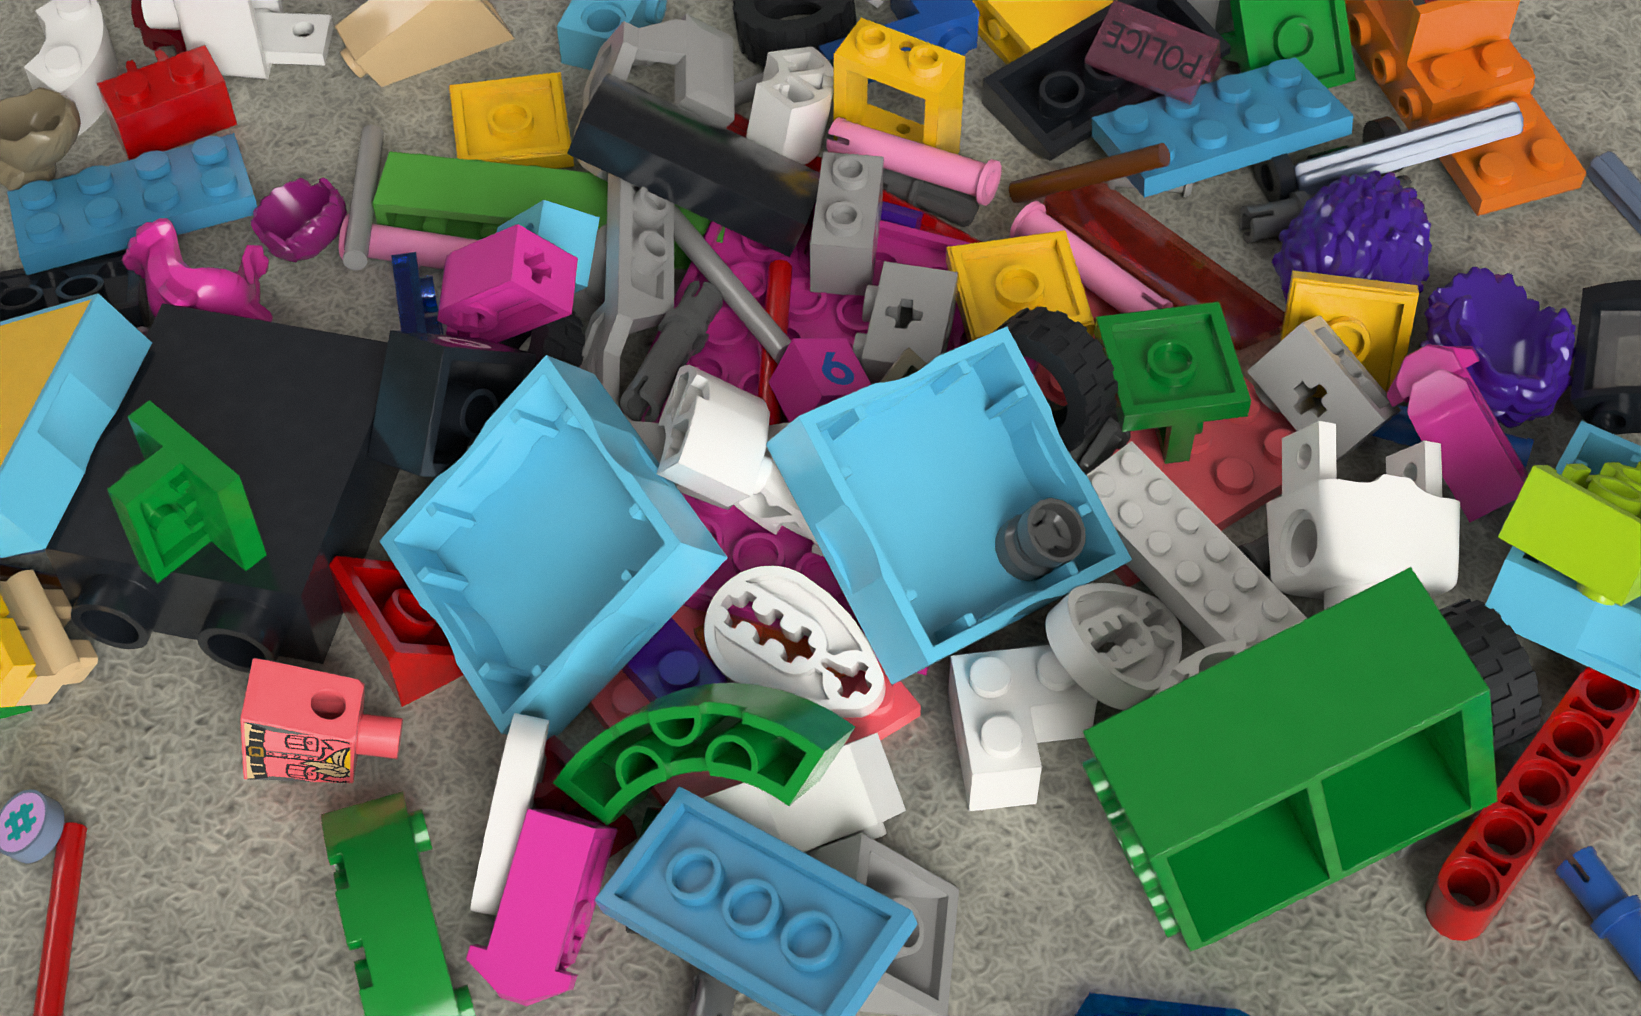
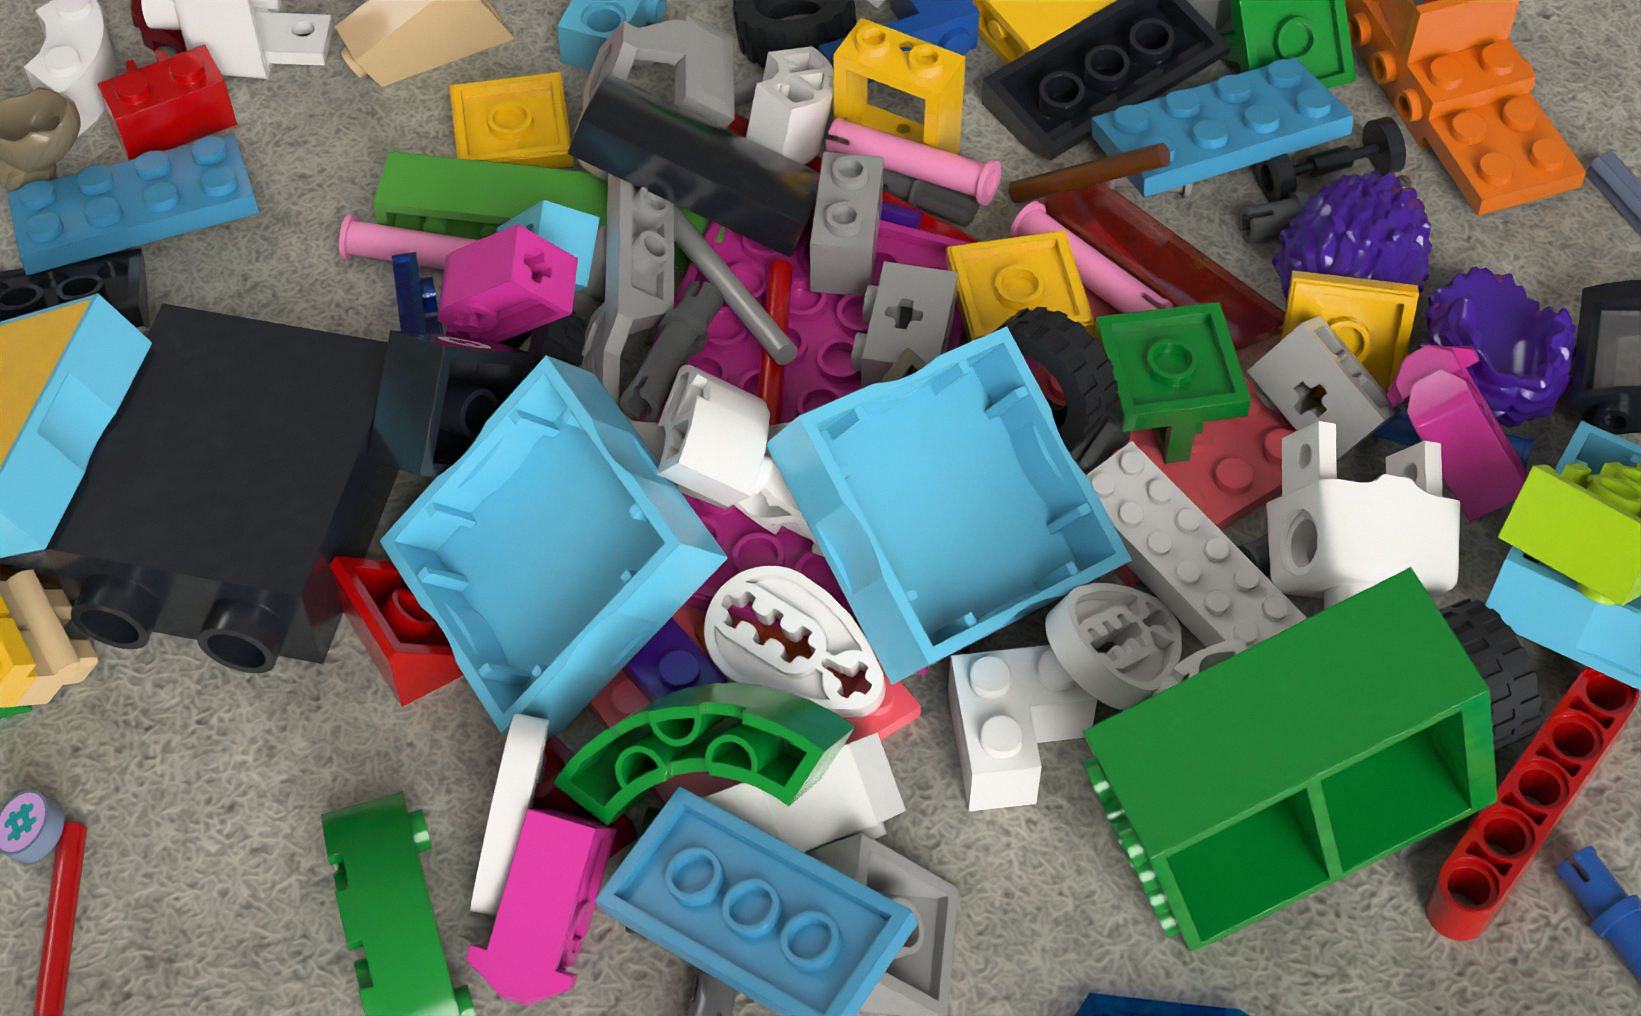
(169, 280): dark pink hair -> none
(181, 500): green bracket -> none
(299, 219): magenta hair -> none
(309, 725): coral torso -> none
(363, 194): light grey bar -> none
(816, 374): dark pink brick -> none
(1040, 539): dark grey wheel -> none
(1154, 52): clear pink panel -> none
(1412, 146): axle -> none

